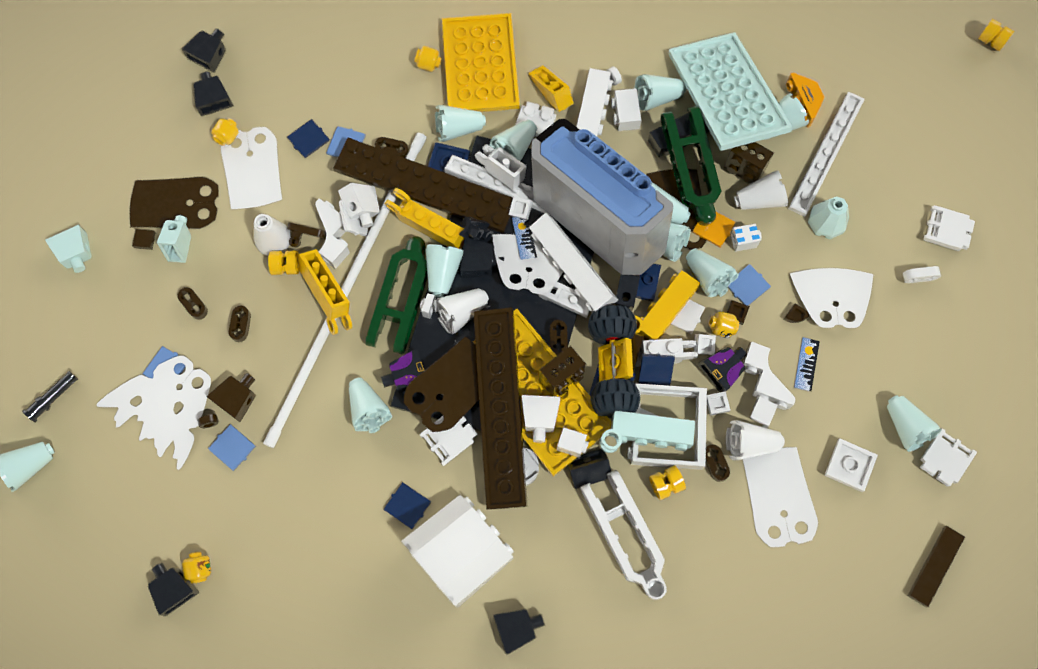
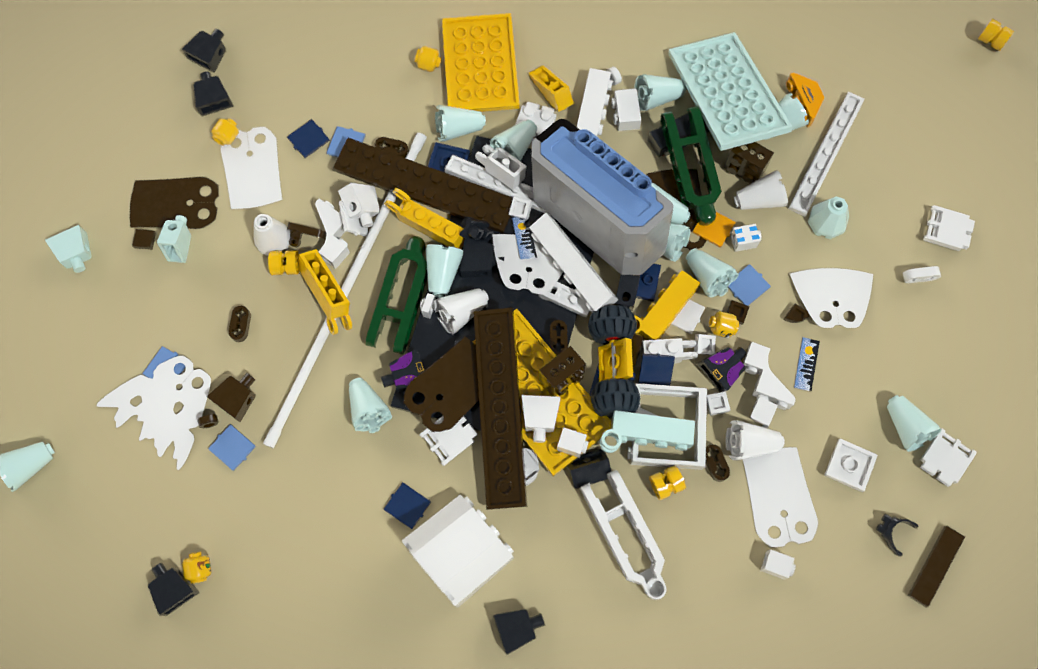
(43, 403): black pin -> none
(189, 306): dark brown beam -> none
(778, 564): none -> white brick
(887, 527): none -> black helmet

